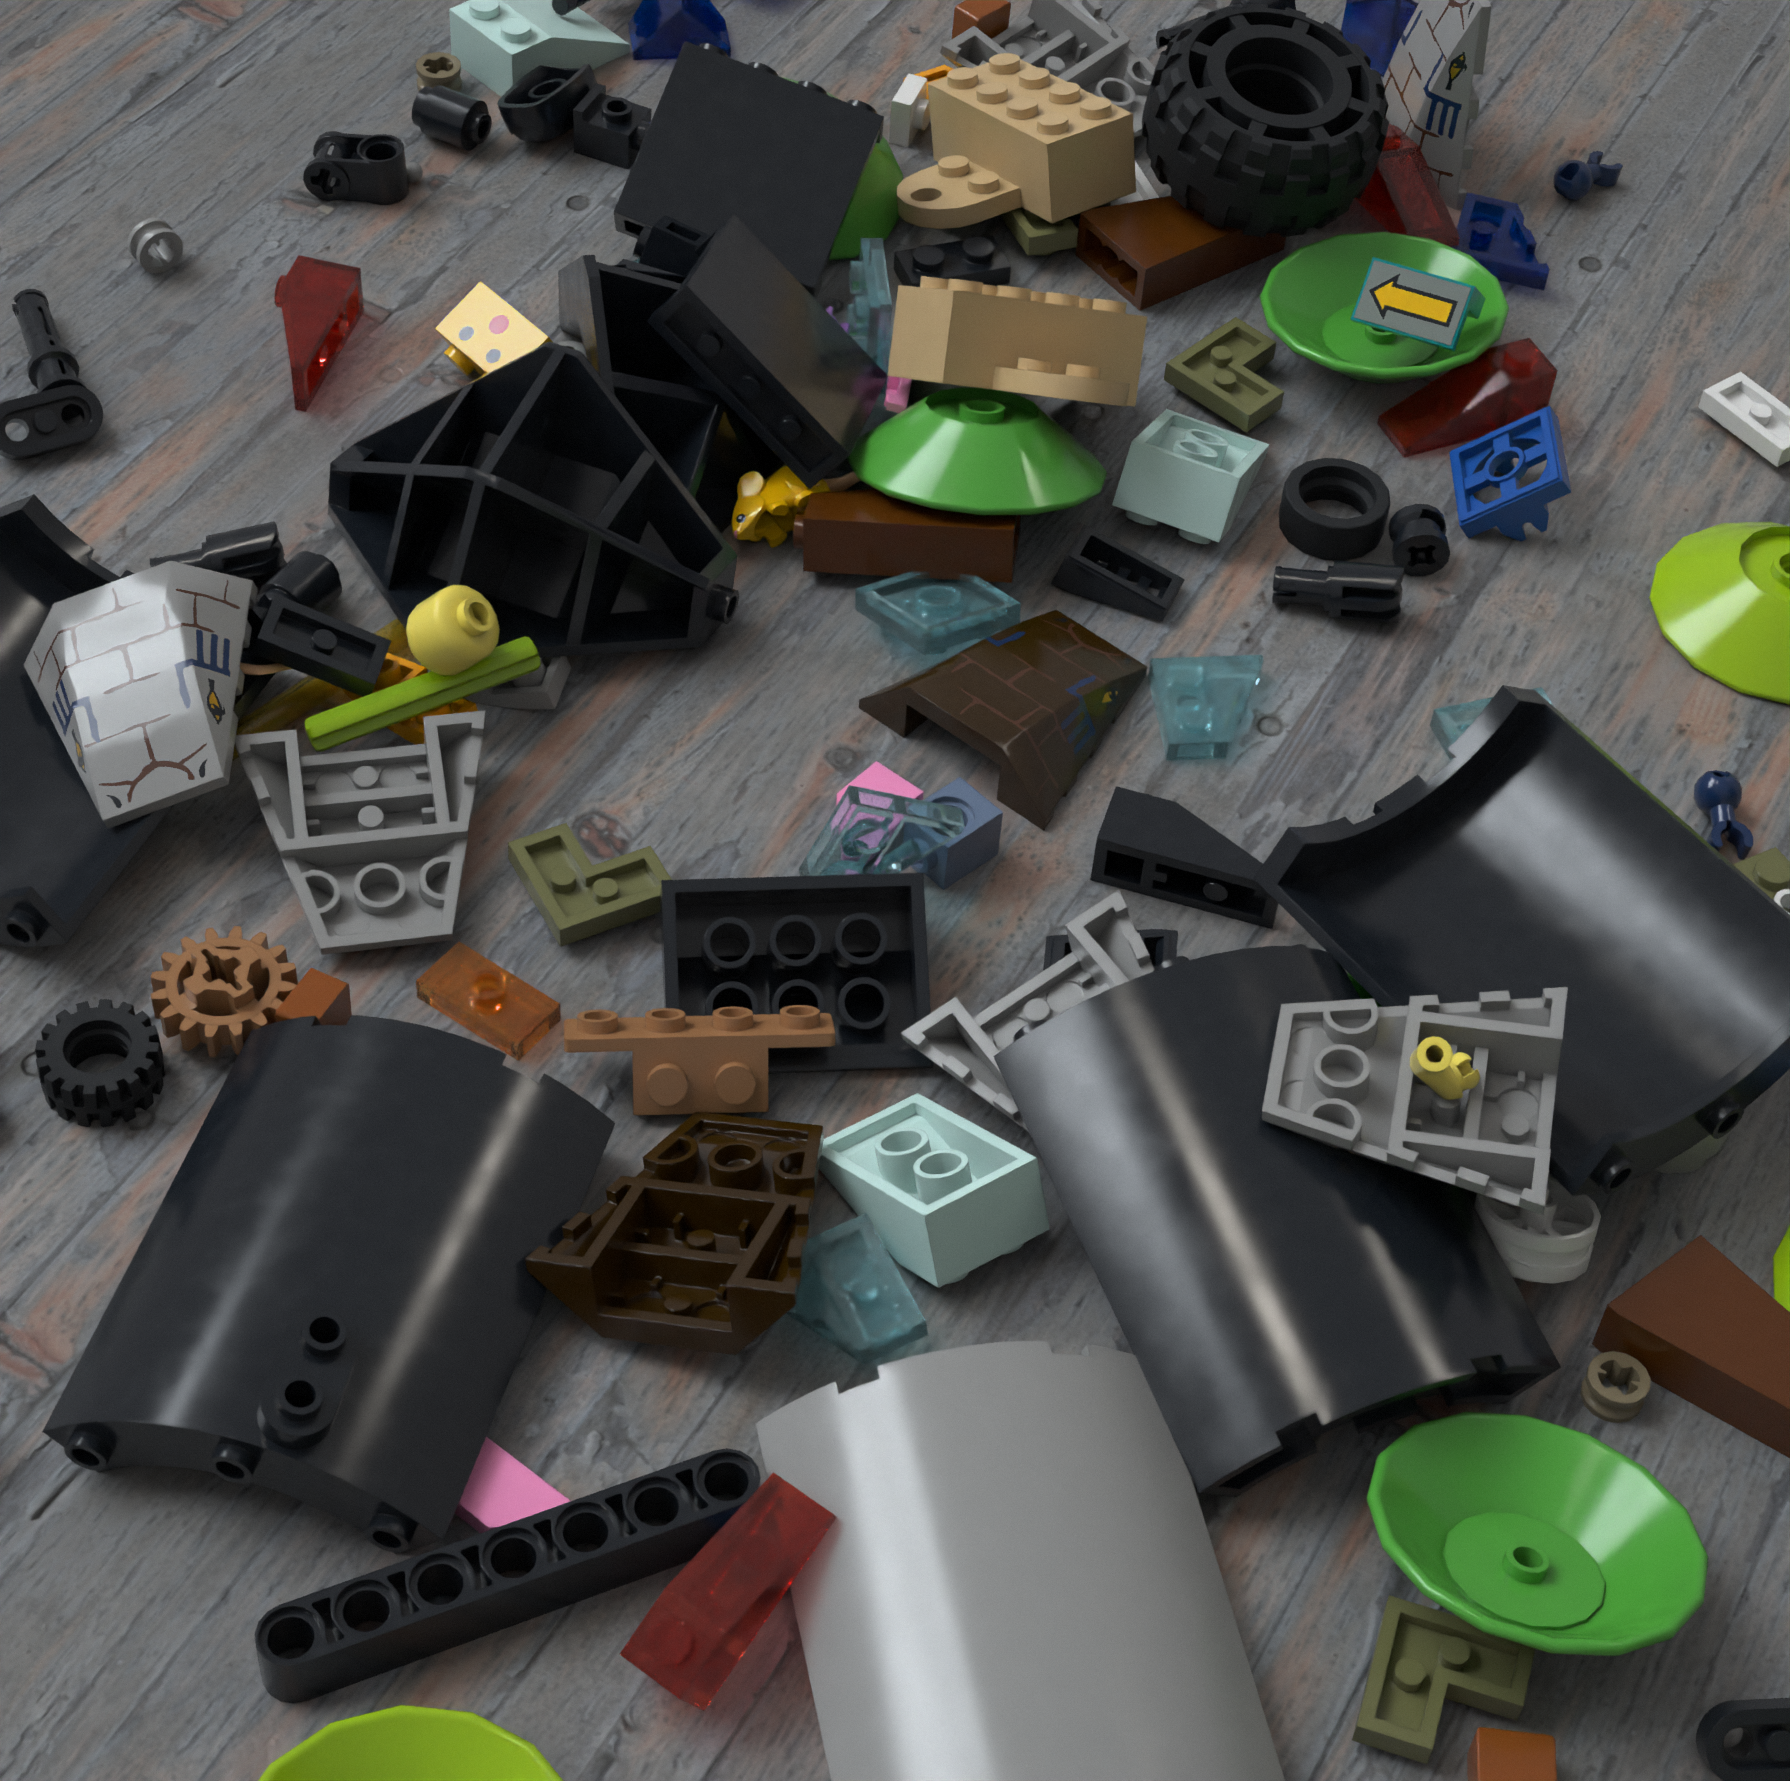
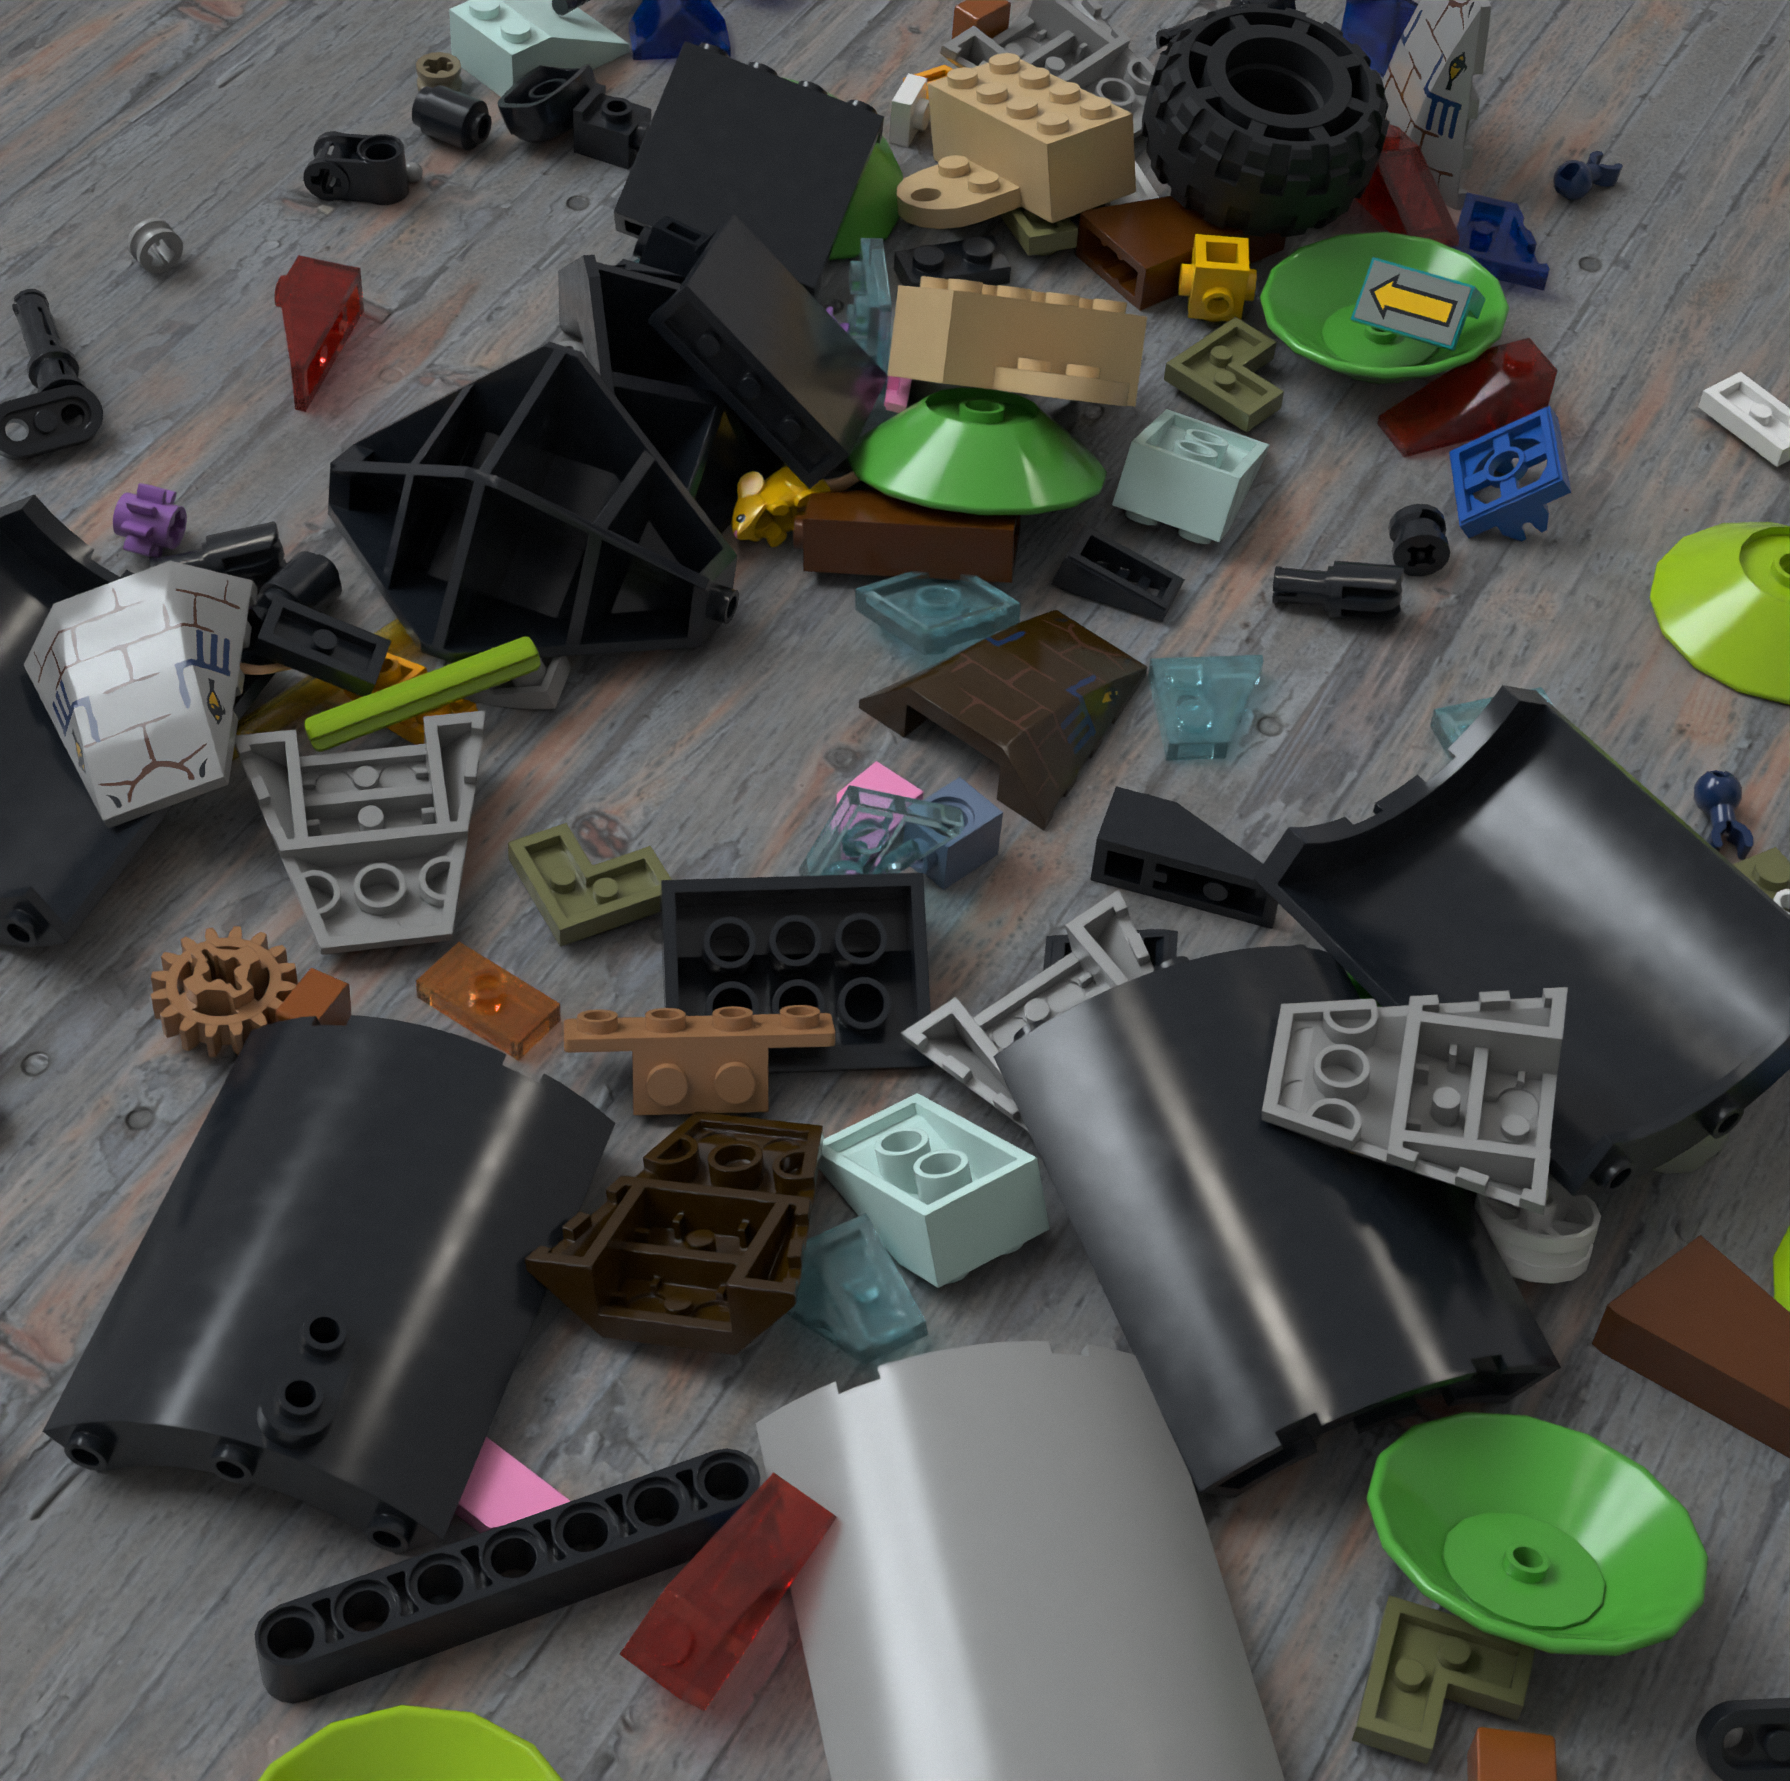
(94, 1033): black tyre -> none
(149, 520): none -> medium lavender gear
(452, 630): light yellow head -> none
(487, 332): yellow brick -> none
(1217, 278): none -> yellow brick
(1328, 536): black tyre -> none
(1442, 1070): light yellow arm -> none
(1610, 1402): dark tan bush -> none

